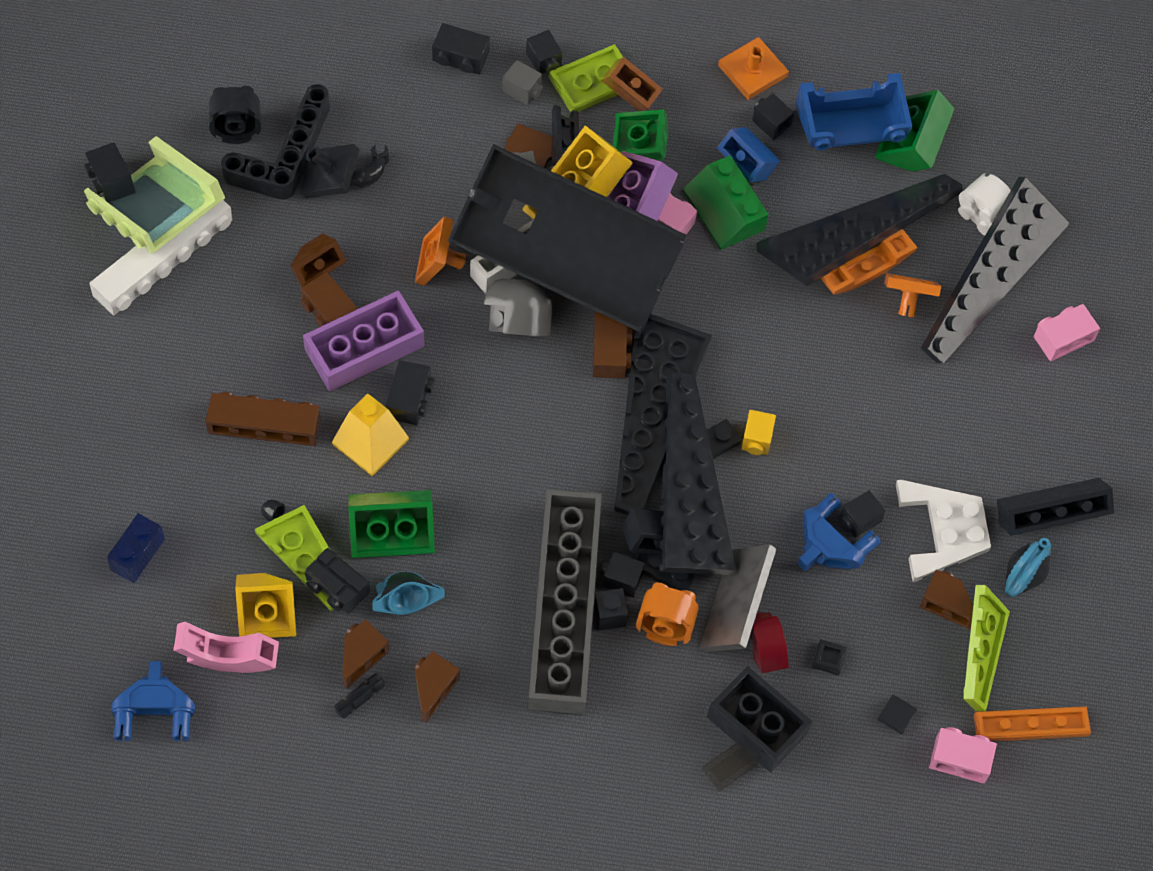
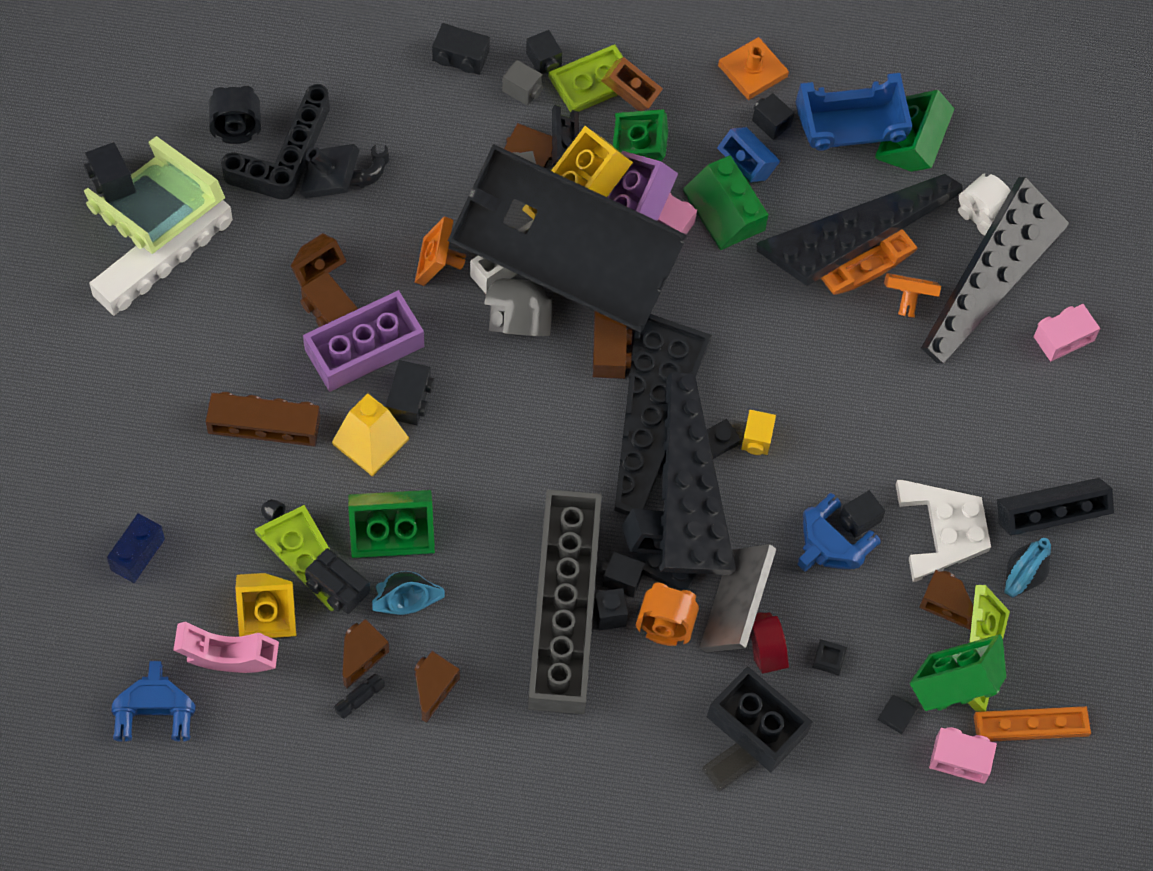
(961, 674): none -> green slope

